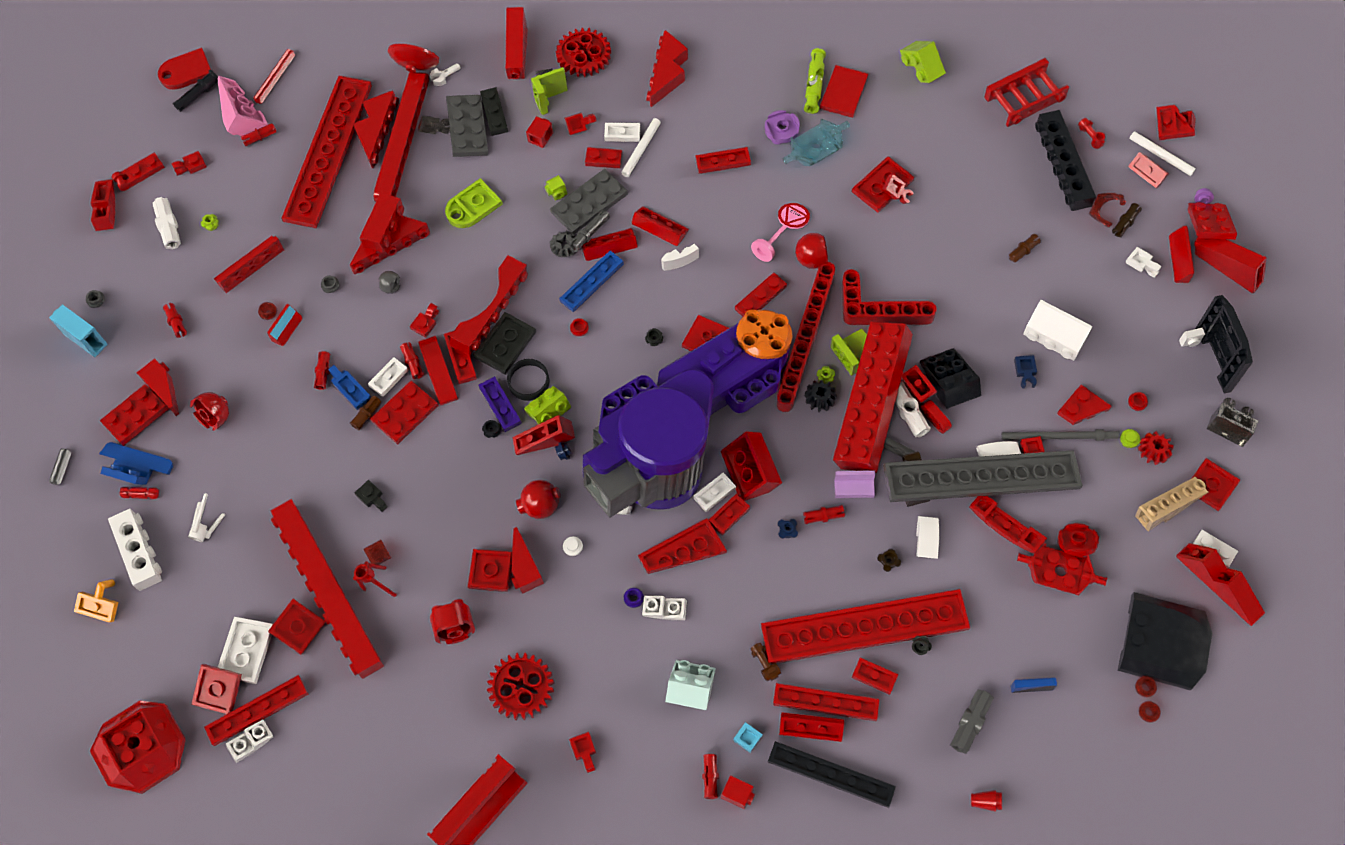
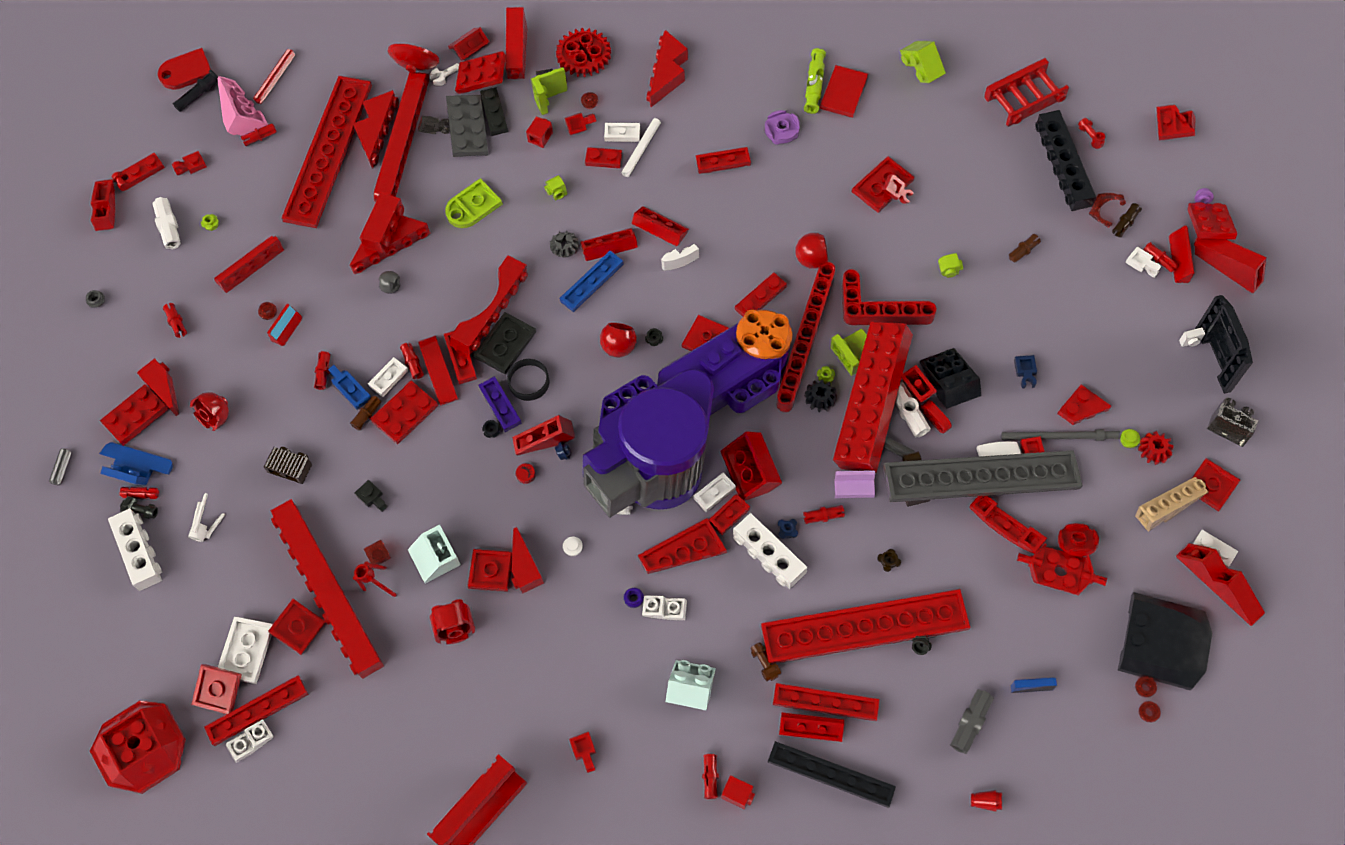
(78, 330): medium azure brick -> none
(96, 605): light orange plate -> none
(131, 503): none -> pearl dark grey bar
(288, 465): none -> dark brown brick
(330, 284): dark grey plate -> none
(424, 322): red plate -> none
(433, 554): none -> light aqua slope
(469, 43): none -> red panel
(480, 72): none -> red plate
(512, 703): red gear -> none
(525, 473): none -> red tile
(538, 499): red brick -> none
(548, 405): lime bracket -> none
(579, 327): red plate -> none
(584, 235): dark grey pin -> none
(588, 200): dark grey plate -> none
(589, 104): none -> clear red plate
(618, 339): none -> red helmet
(747, 737): medium azure plate -> none
(753, 527): none -> white brick
(791, 216): bright pink piece -> none
(825, 134): clear light blue plate -> none
(874, 676): red plate -> none
(927, 537): white slope -> none
(950, 265): none -> lime plate
(1057, 330): white slope -> none
(1138, 401): red plate -> none
(1148, 170): plate -> none
(1161, 257): none -> red axle
(1162, 153): white piece -> none

